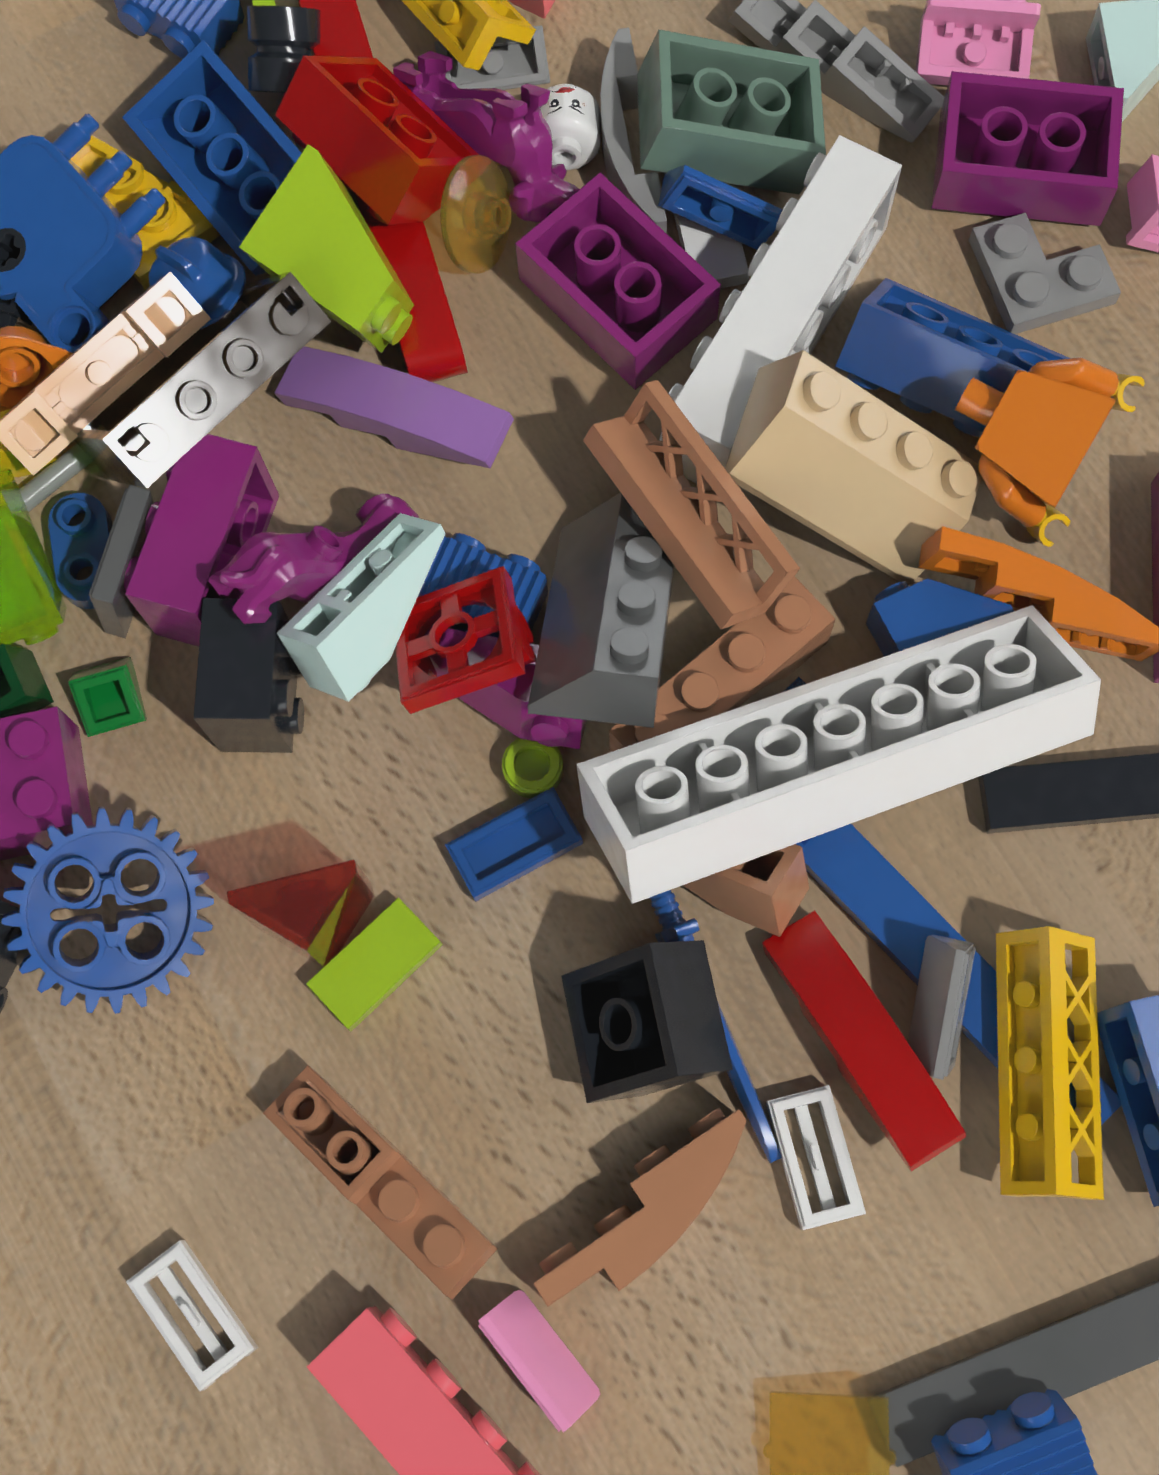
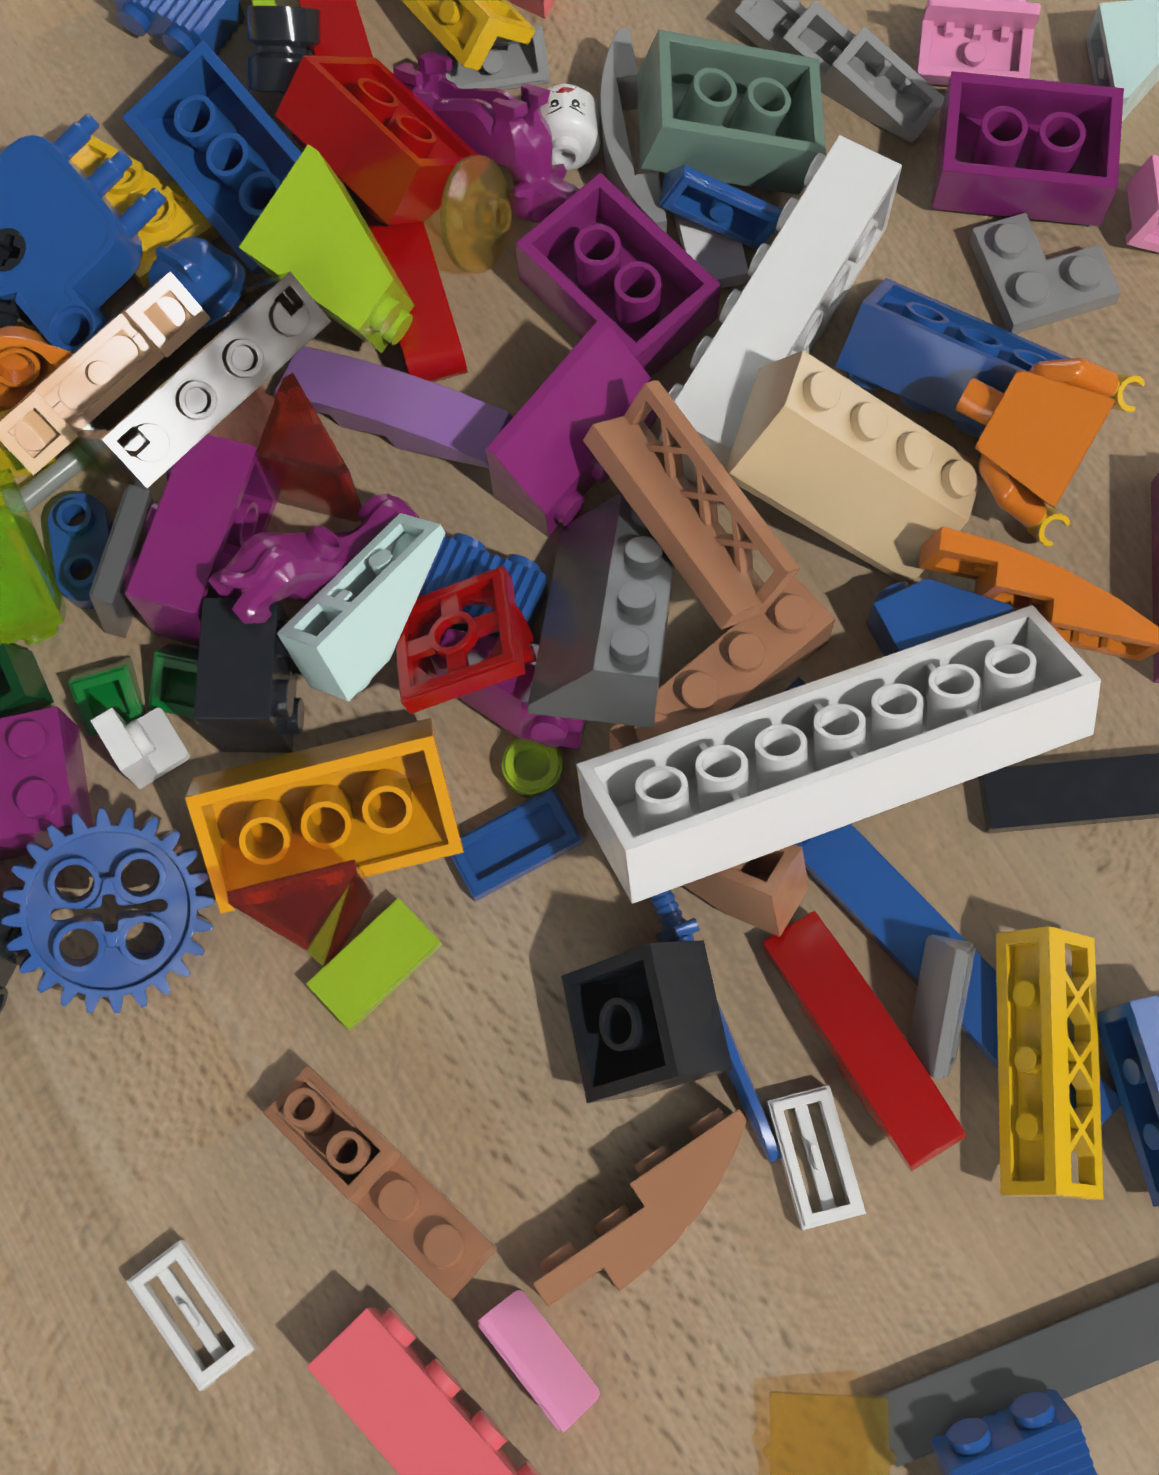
(142, 747): none -> white bracket
(174, 680): none -> green slope
(303, 459): none -> clear red slope
(352, 799): none -> light orange slope
(540, 456): none -> magenta slope

